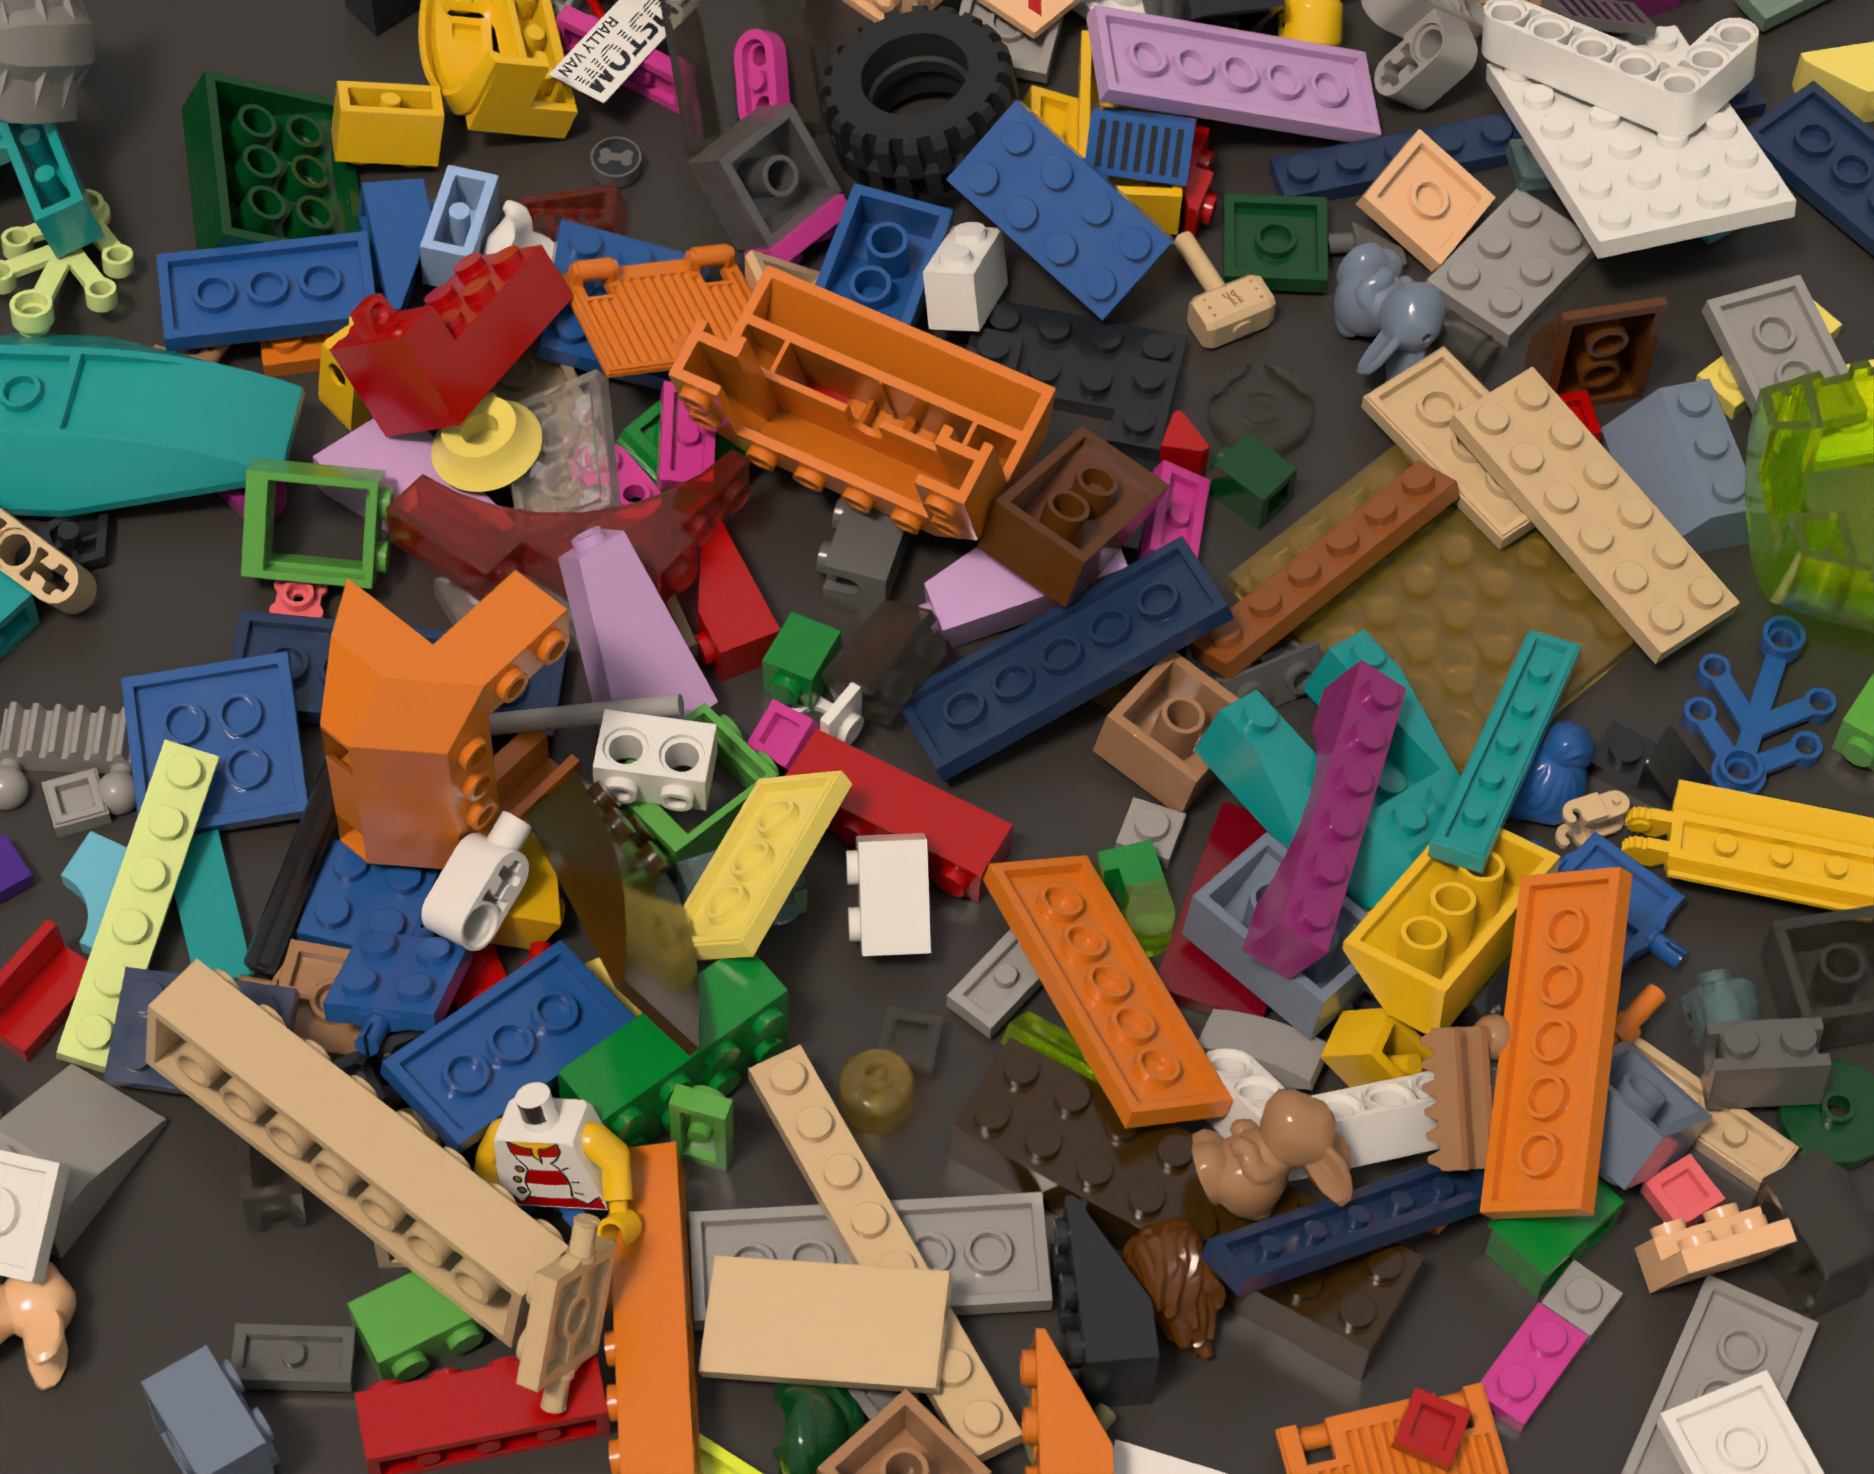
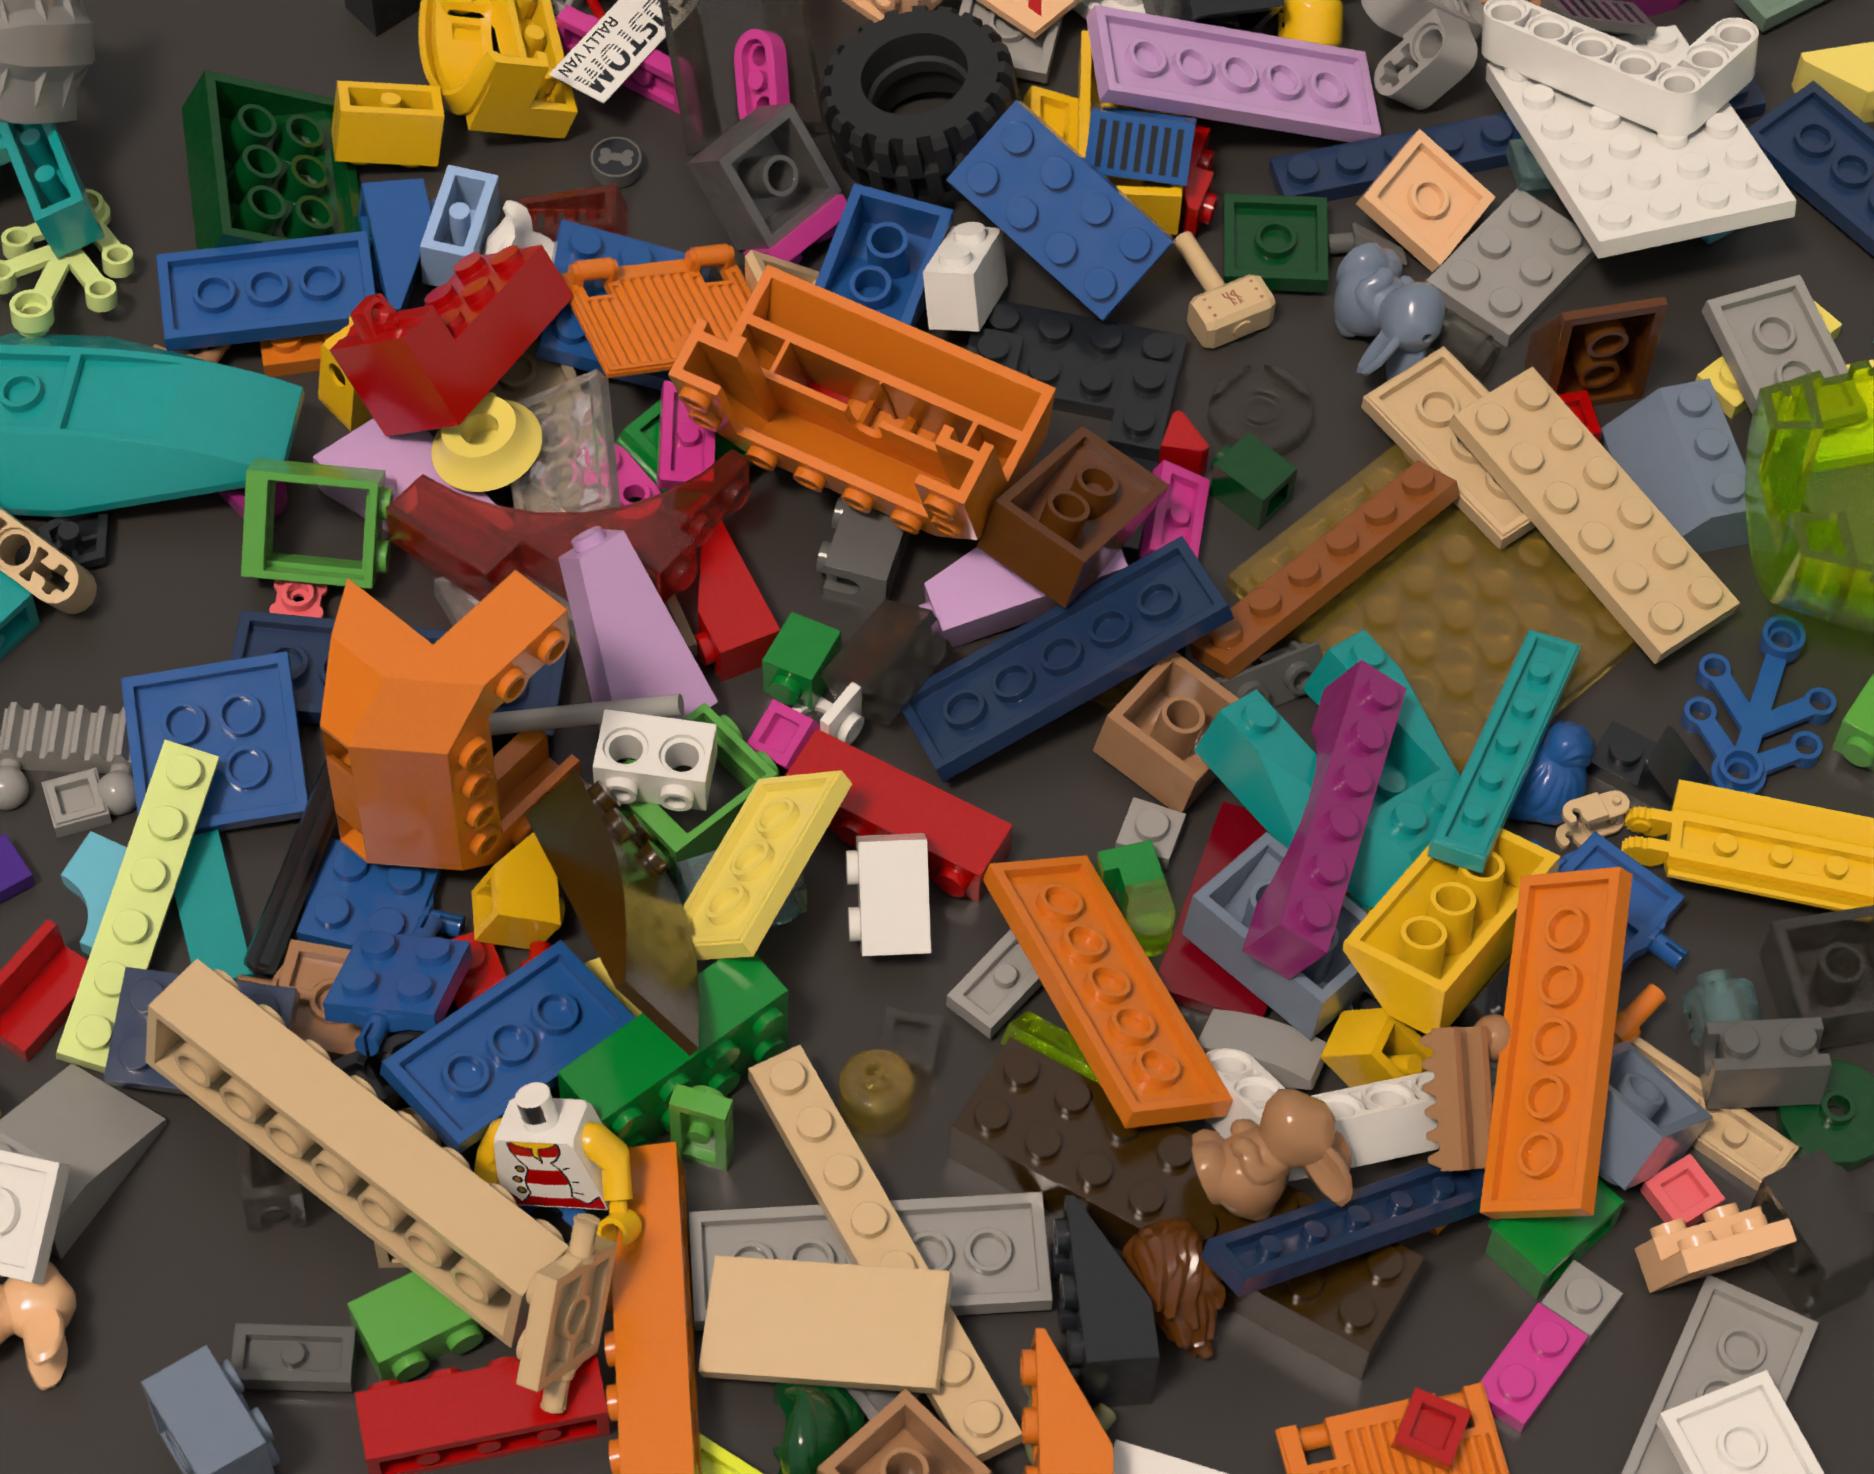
(479, 884): white piece -> none

